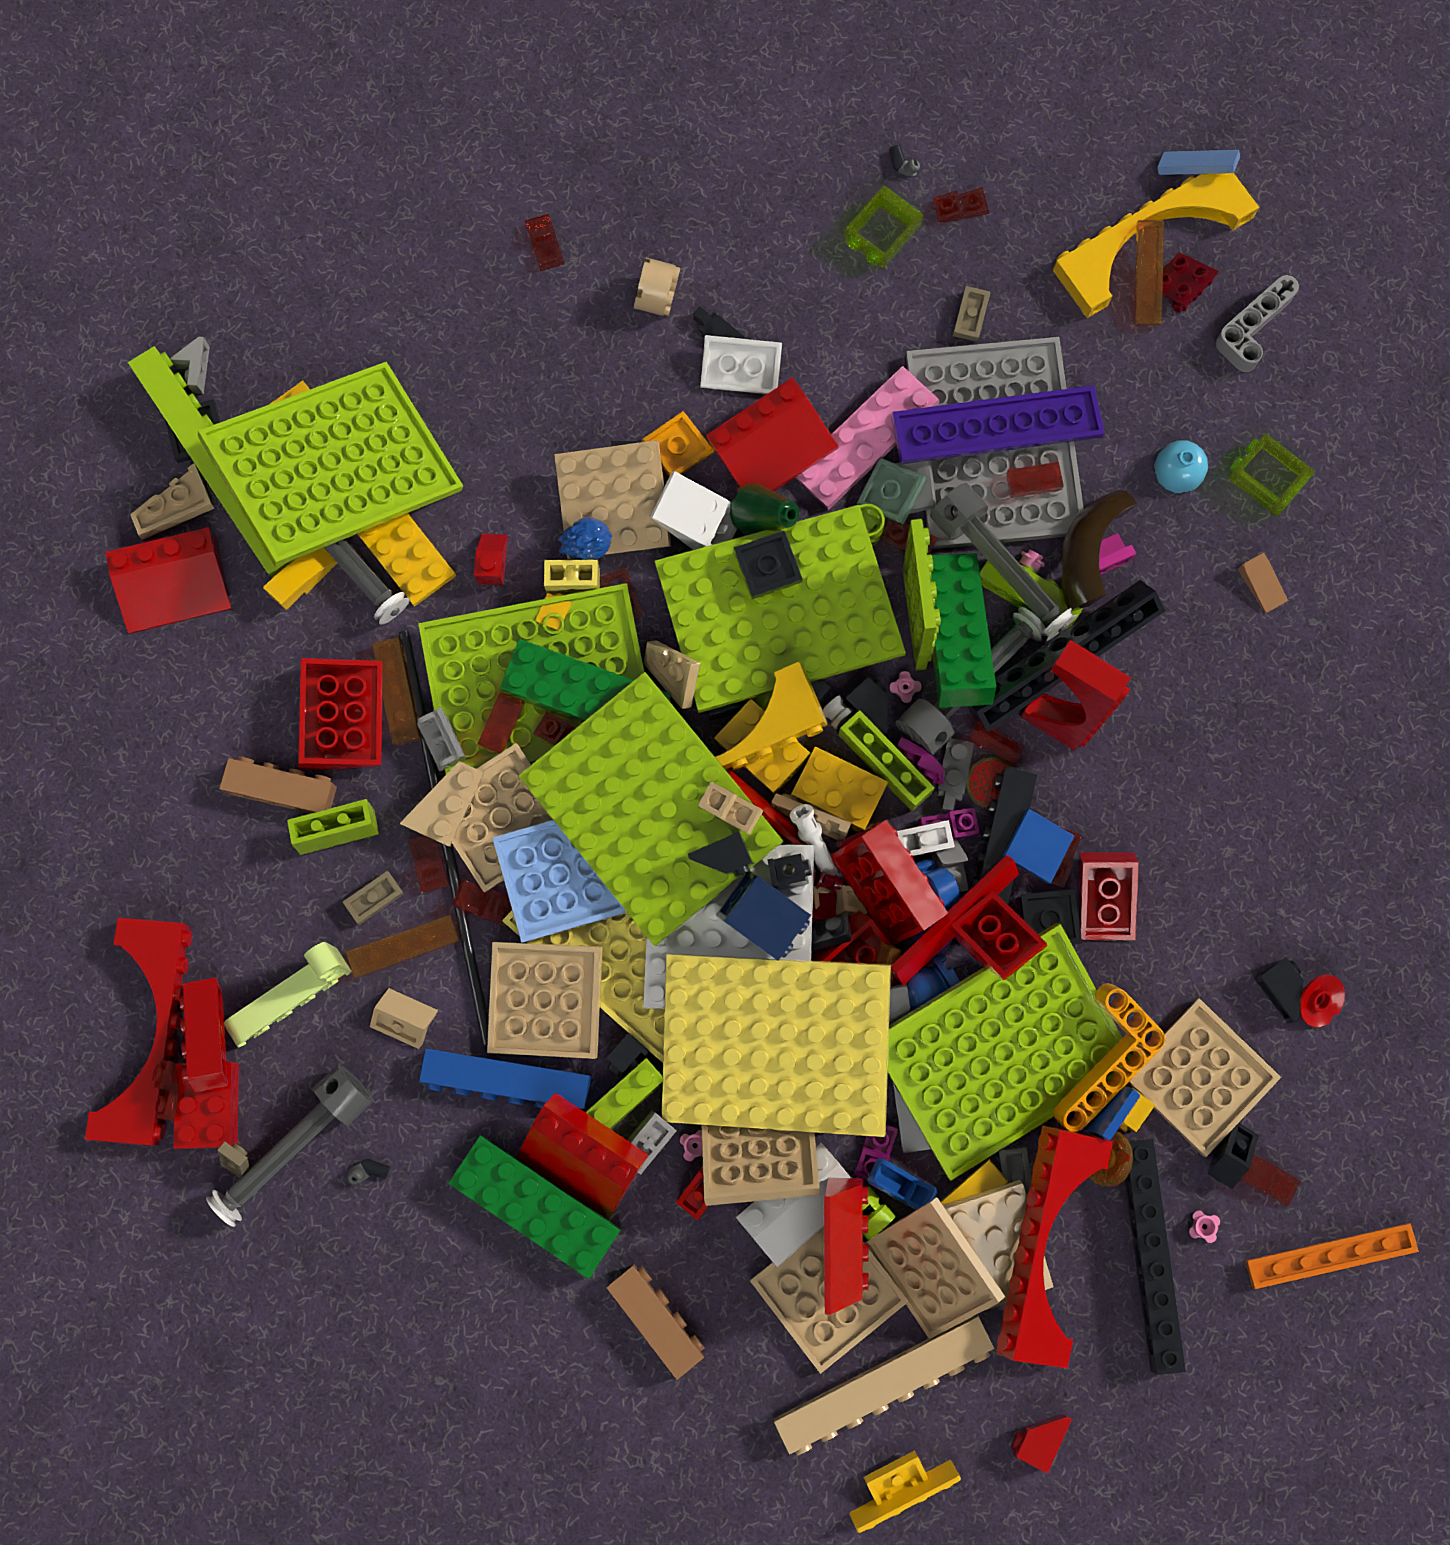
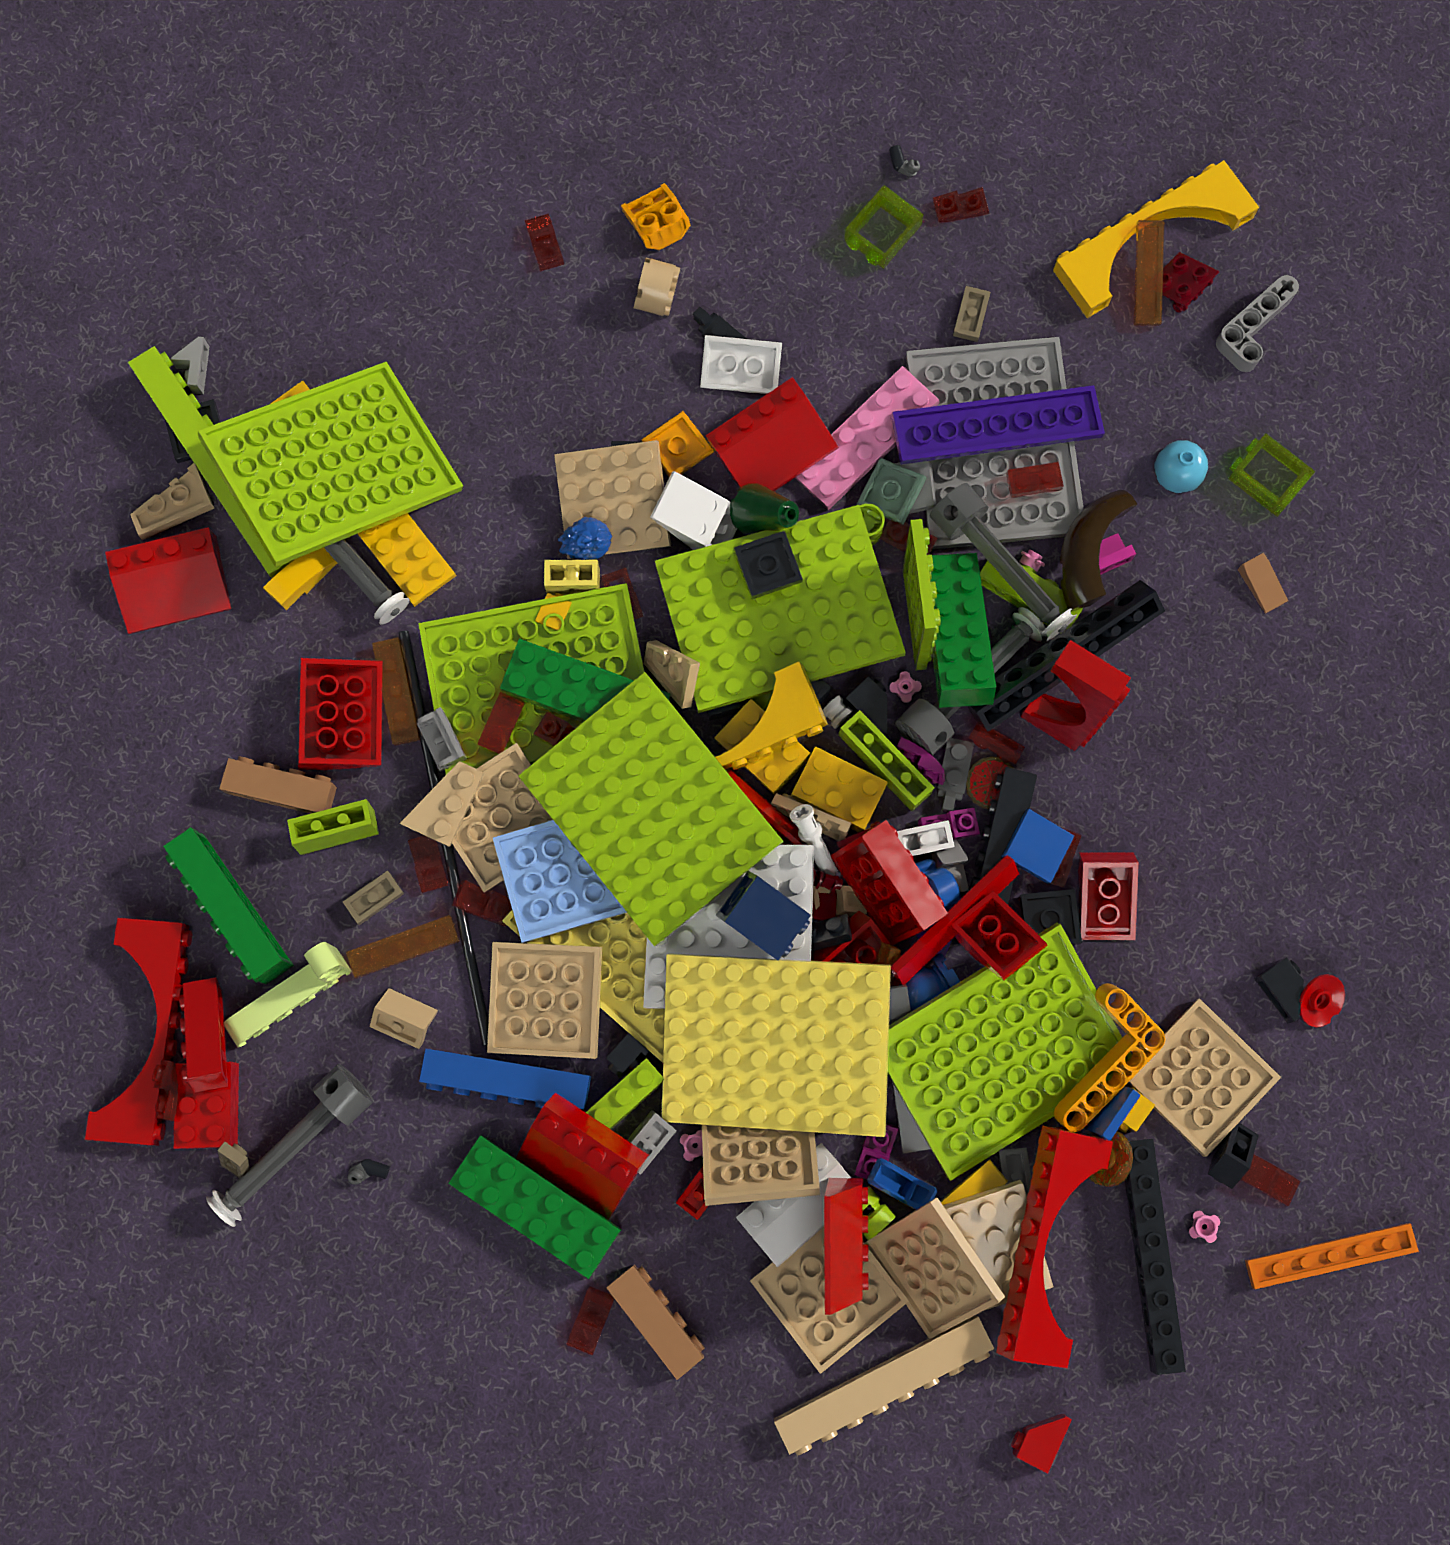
(228, 906): none -> green brick
(491, 559): red slope -> none
(590, 1320): none -> clear red slope
(657, 218): none -> light orange slope
(726, 855): black slope -> none
(730, 808): tan slope -> none
(799, 877): black brick -> none
(900, 1487): yellow bracket -> none
(1198, 162): medium blue tile -> none

